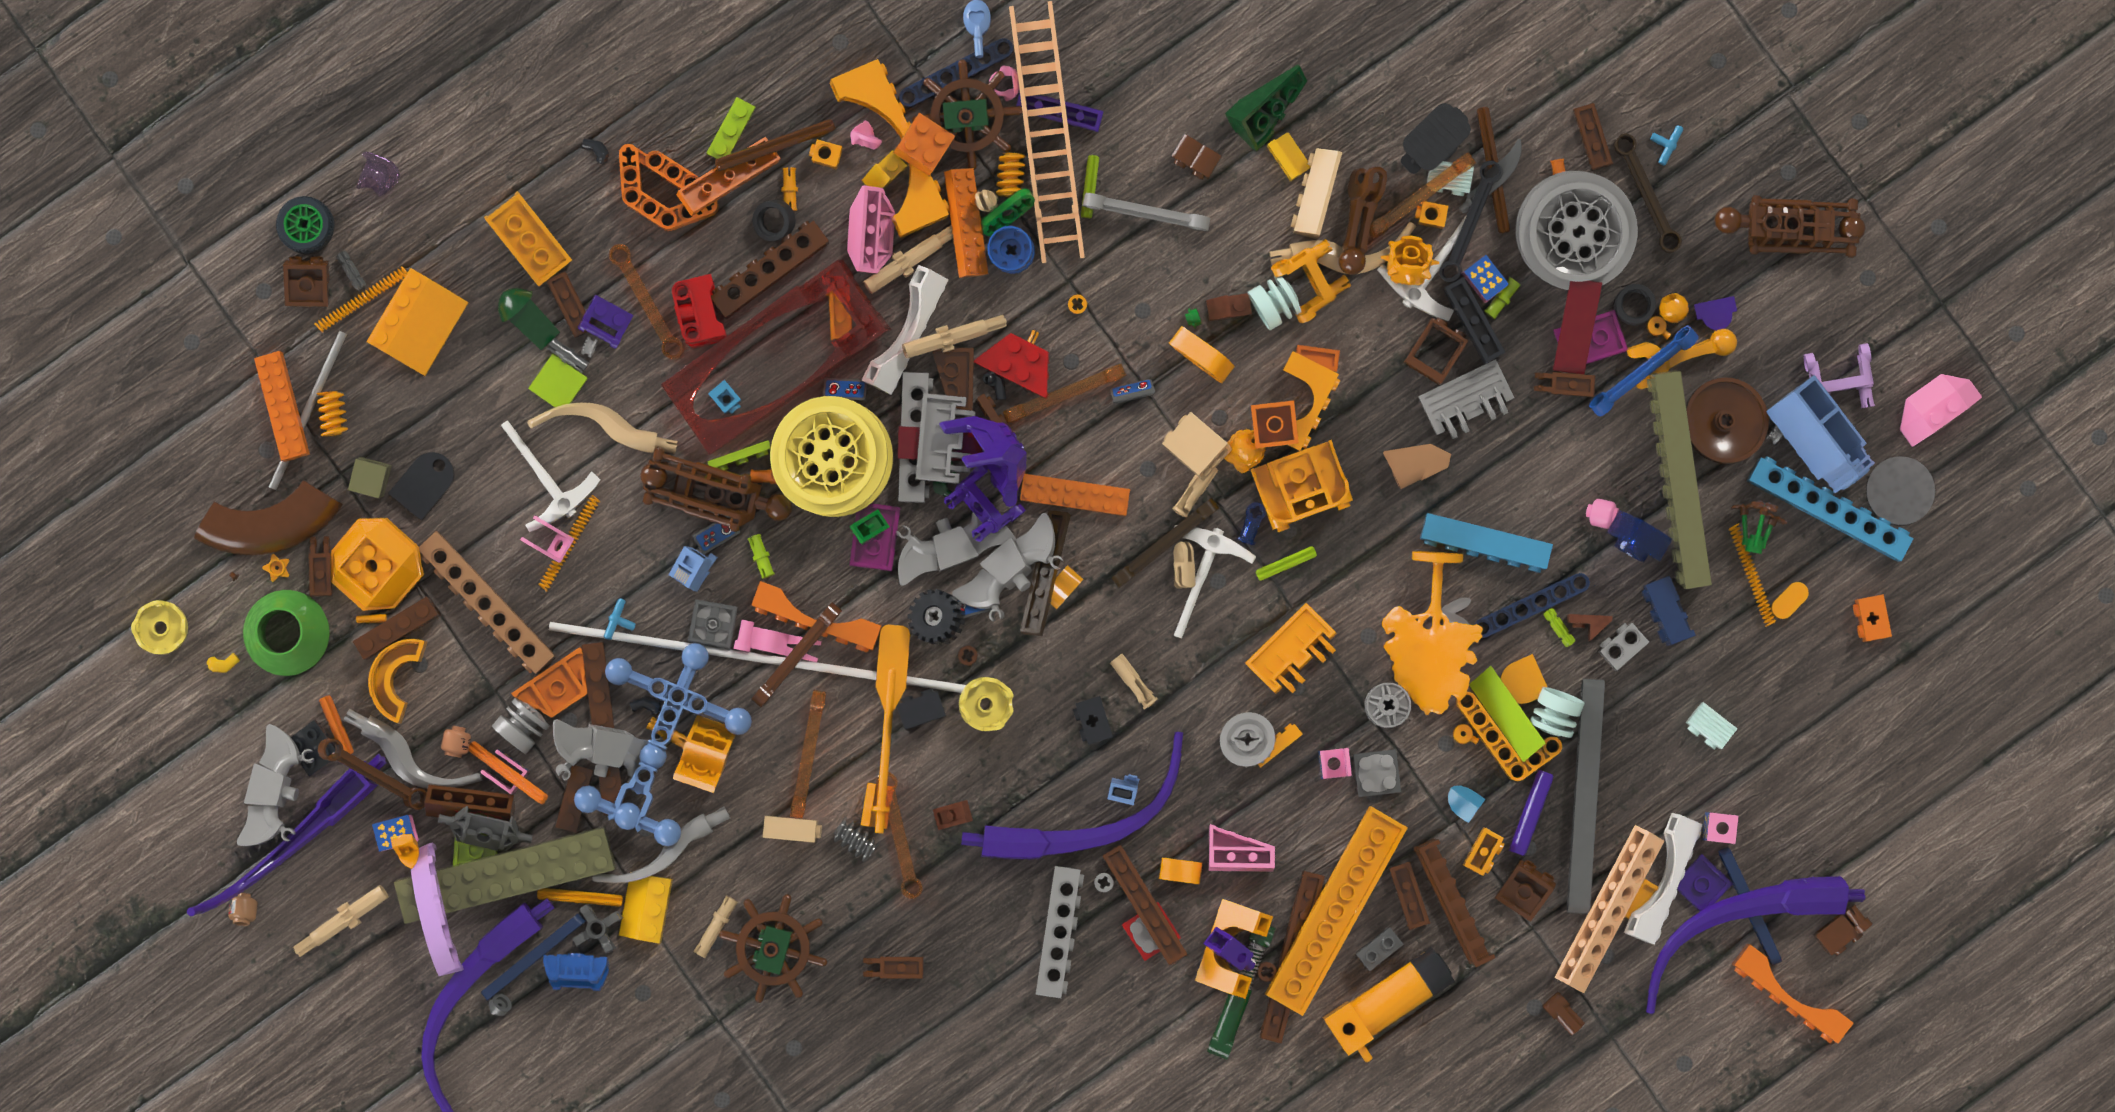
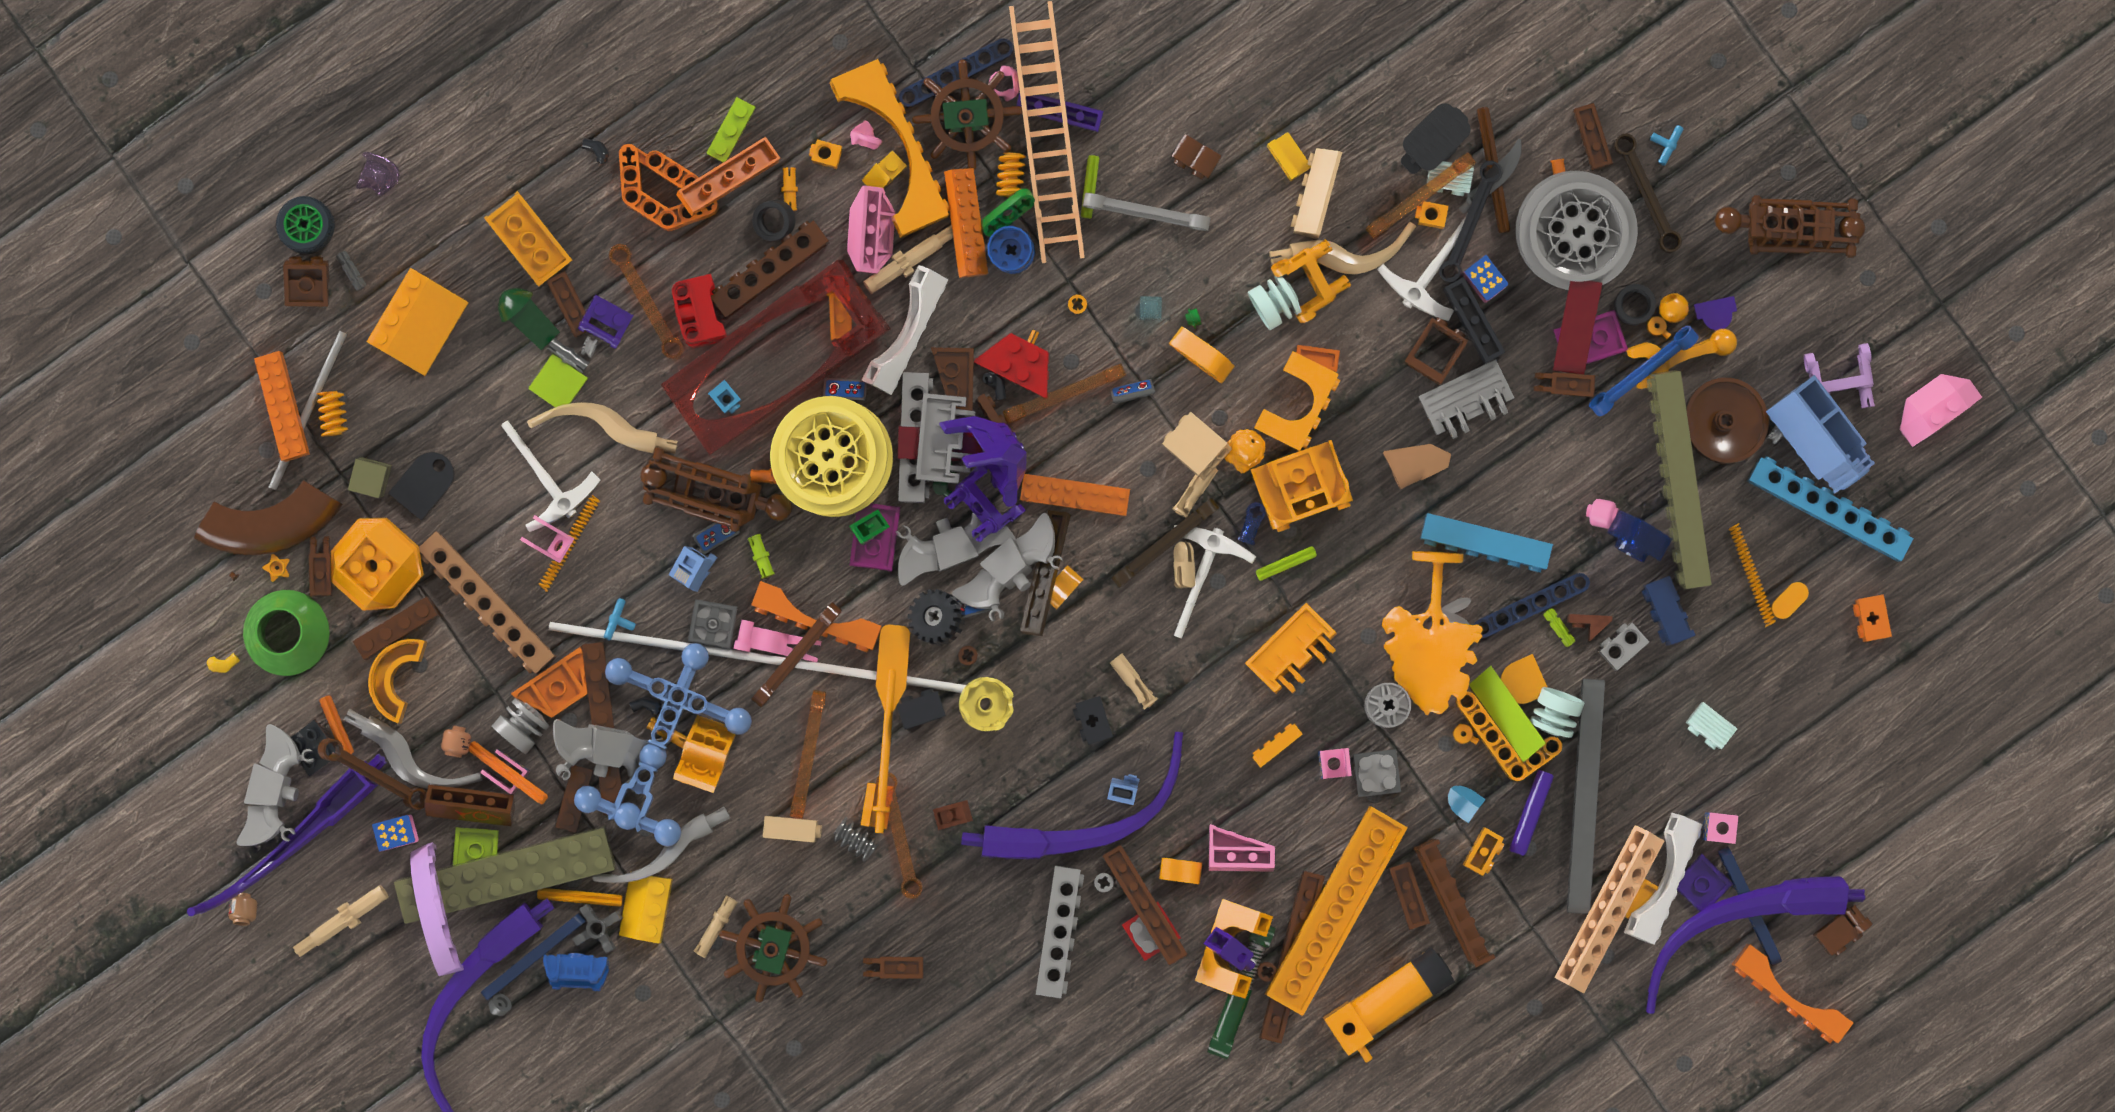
(145, 622): light yellow plate -> none
(368, 297): light orange piece -> none
(376, 618): light orange pin -> none
(406, 849): light orange plate -> none
(500, 833): dark grey plate -> none
(741, 457): lime plate -> none
(774, 145): reddish brown axle -> none
(924, 144): orange brick -> none
(946, 338): tan piece -> none
(977, 22): medium blue piece -> none
(986, 200): tan arm -> none
(1150, 308): none -> clear light blue brick
(1228, 307): copper slope -> none
(1238, 729): light grey gear -> none
(1260, 110): dark green wedge -> none
(1274, 424): orange brick -> none
(1363, 200): reddish brown piece -> none
(1379, 948): dark grey brick -> none
(1409, 260): light orange brick -> none
(1502, 298): lime pin -> none
(1526, 889): reddish brown plate -> none
(1560, 1010): reddish brown piece -> none
(1756, 542): plant -> none
(1900, 490): flat silver sticker -> none

